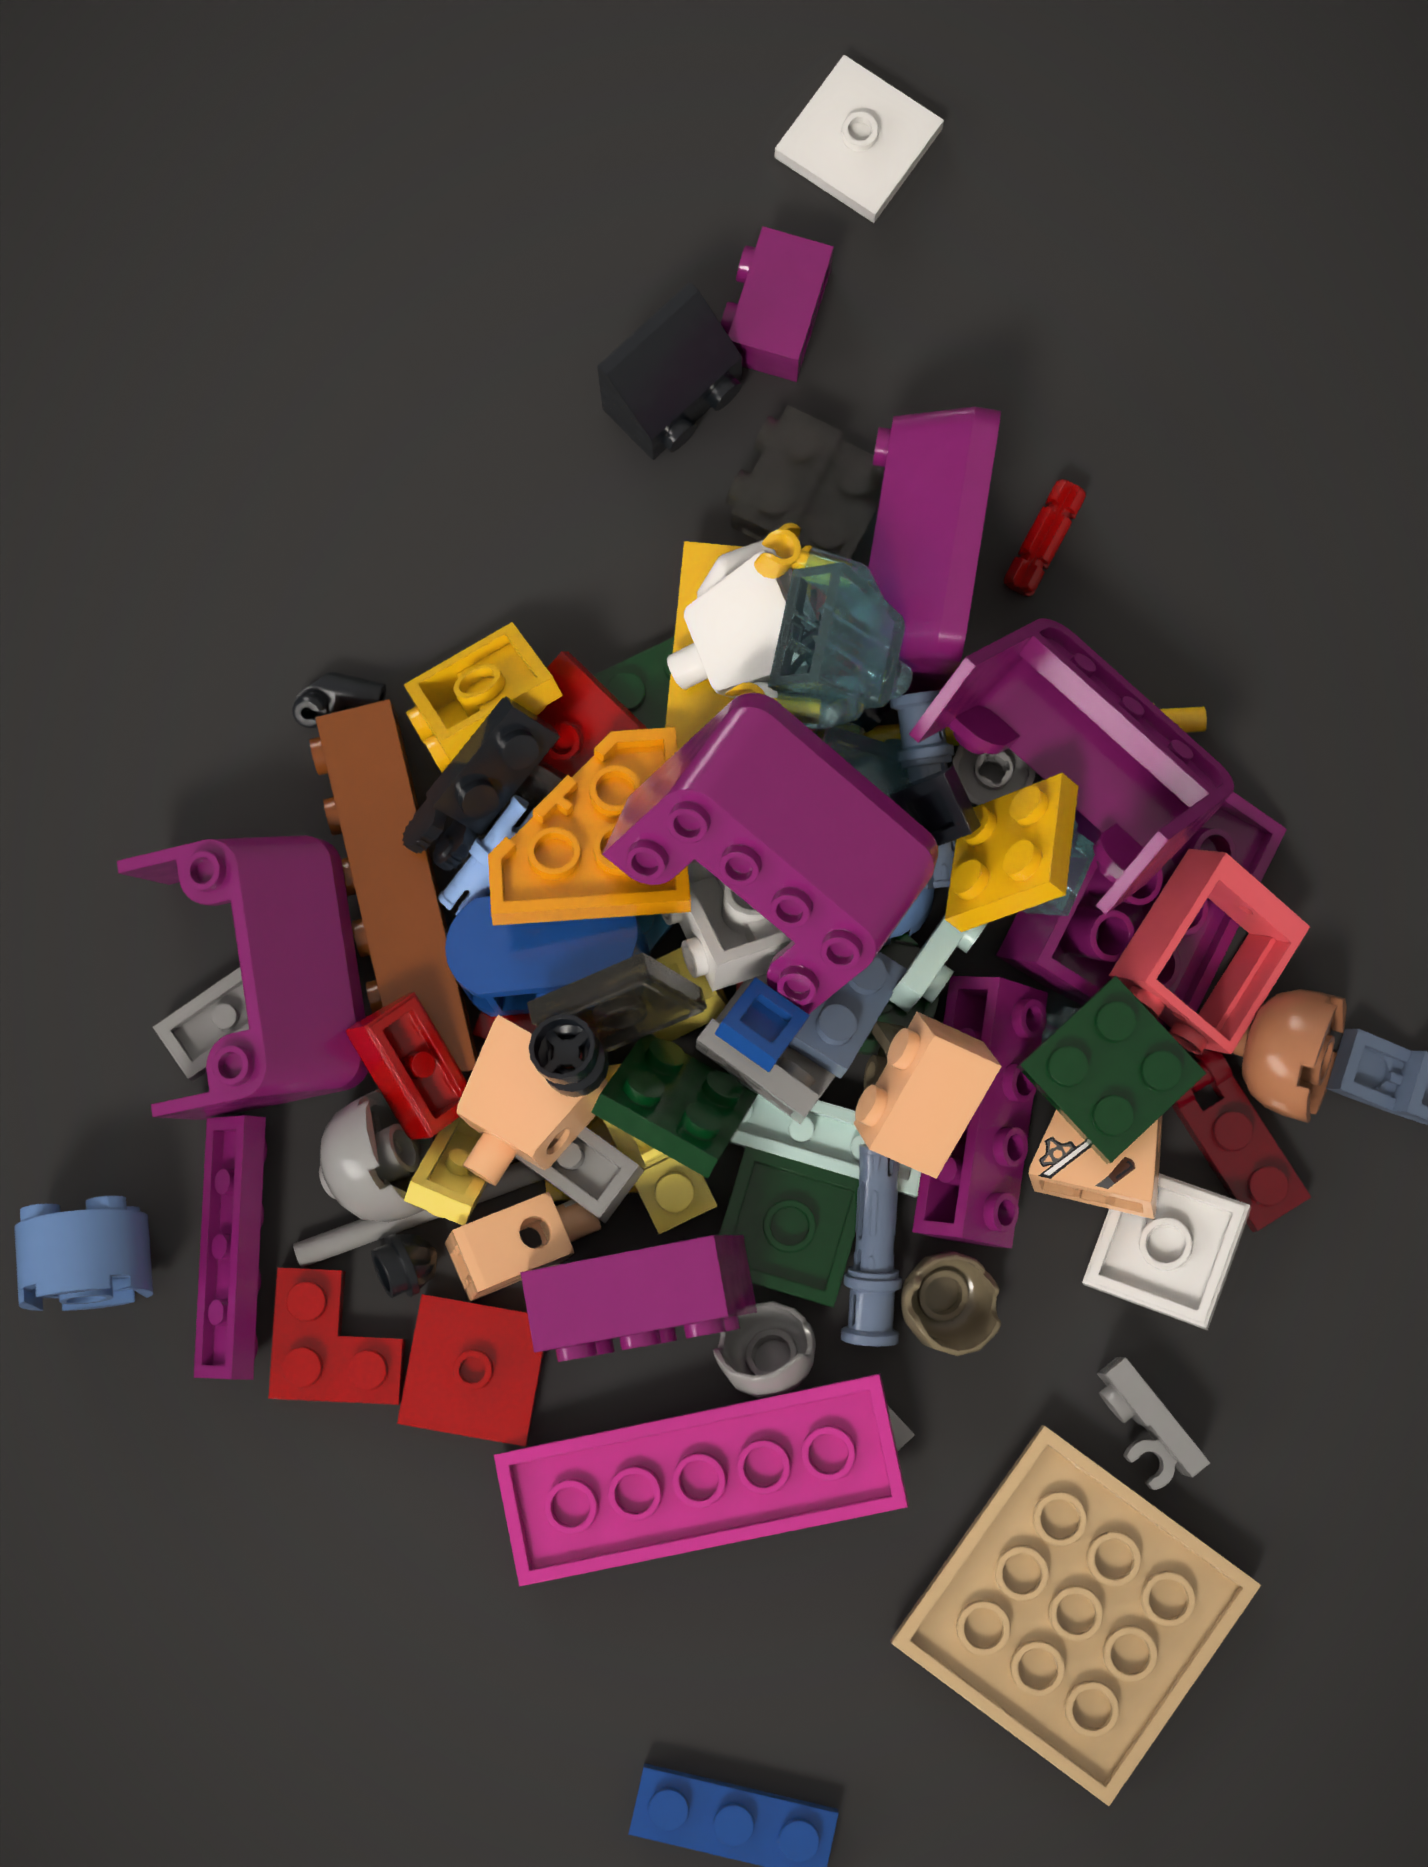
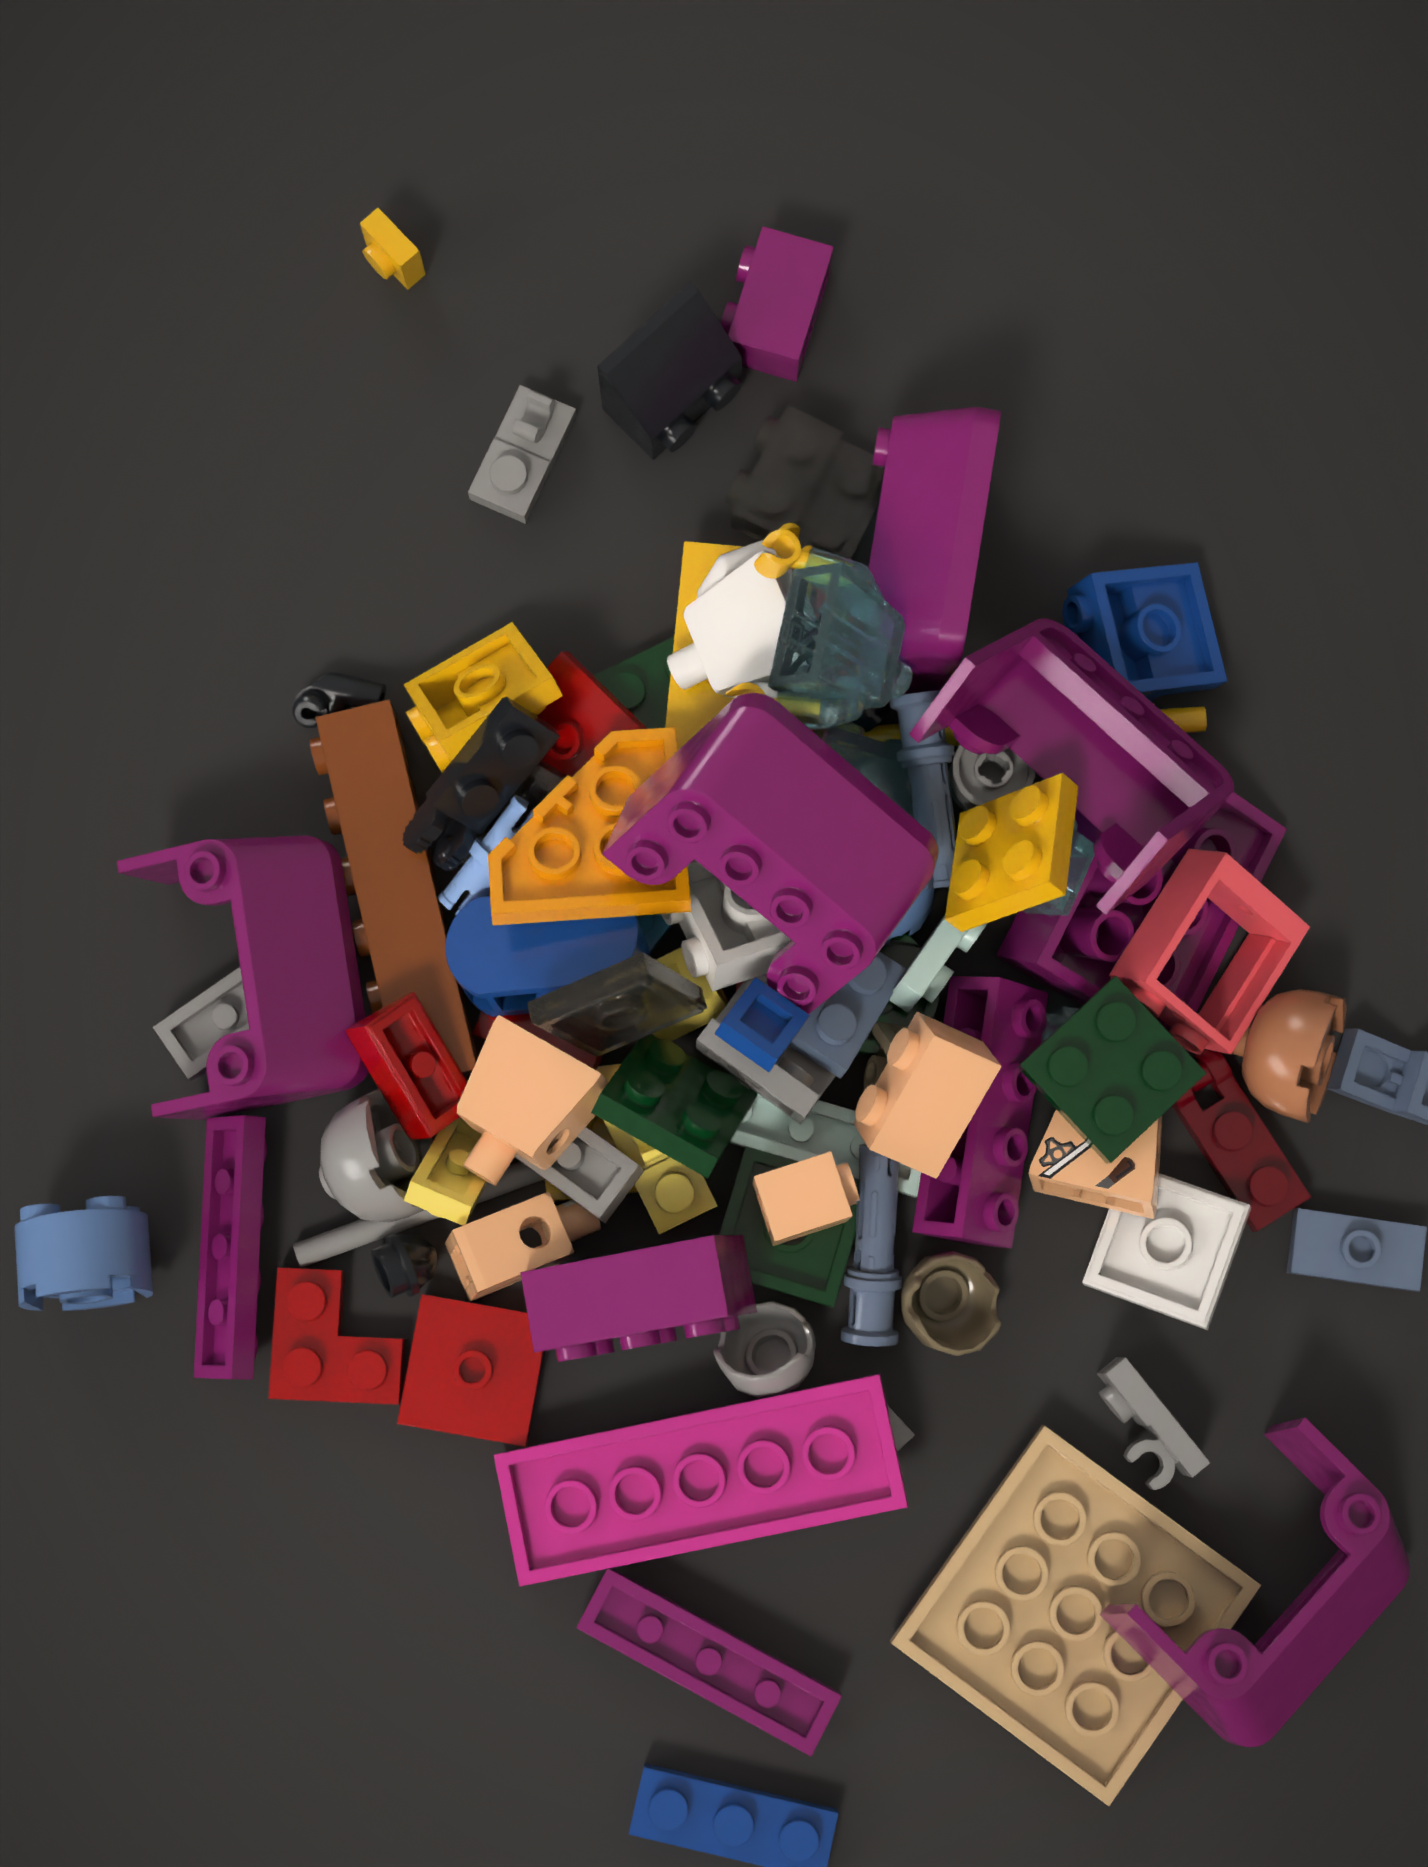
(391, 250): none -> yellow plate
(522, 454): none -> light grey plate
(559, 1044): black wheel -> none
(709, 1661): none -> magenta plate
(805, 1197): none -> light nougat brick
(858, 138): white plate -> none
(939, 805): black plate -> none
(1044, 537): red axle -> none
(1149, 627): none -> blue plate
(1255, 1689): none -> magenta windscreen
(1356, 1249): none -> sand blue plate

